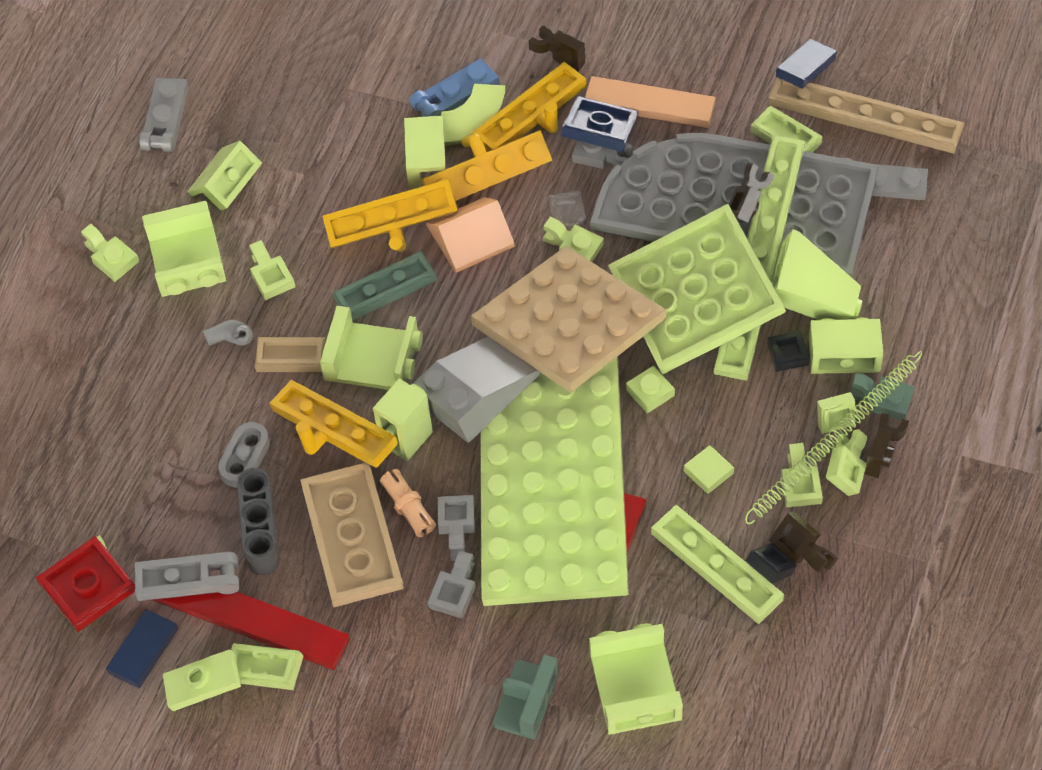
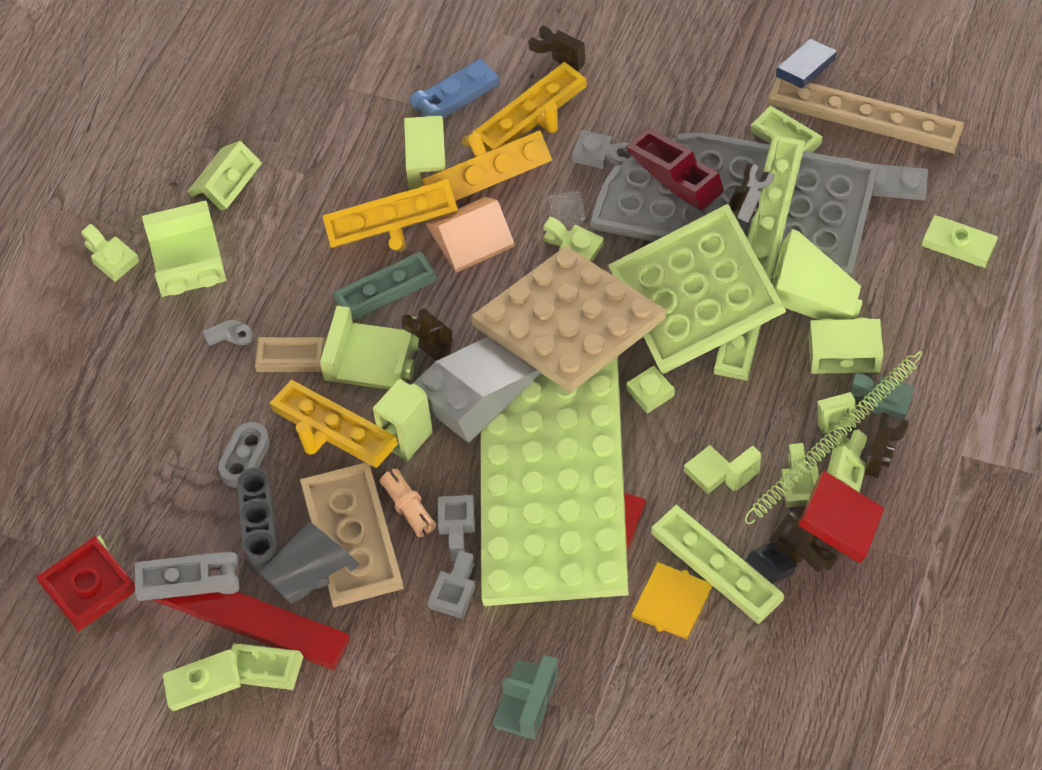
(142, 648): dark blue tile -> none
(164, 114): light grey plate -> none
(269, 274): yellowish green plate -> none
(306, 564): none -> dark grey slope
(433, 335): none -> dark brown plate
(480, 107): yellowish green tile -> none
(599, 123): dark blue tile -> none
(634, 678): yellowish green panel -> none
(654, 101): light nougat tile -> none
(672, 600): none -> yellow piece
(676, 168): none -> dark red slope
(743, 468): none -> yellowish green tile
(788, 351): black tile -> none
(841, 517): none -> red tile
(959, 241): none -> yellowish green plate

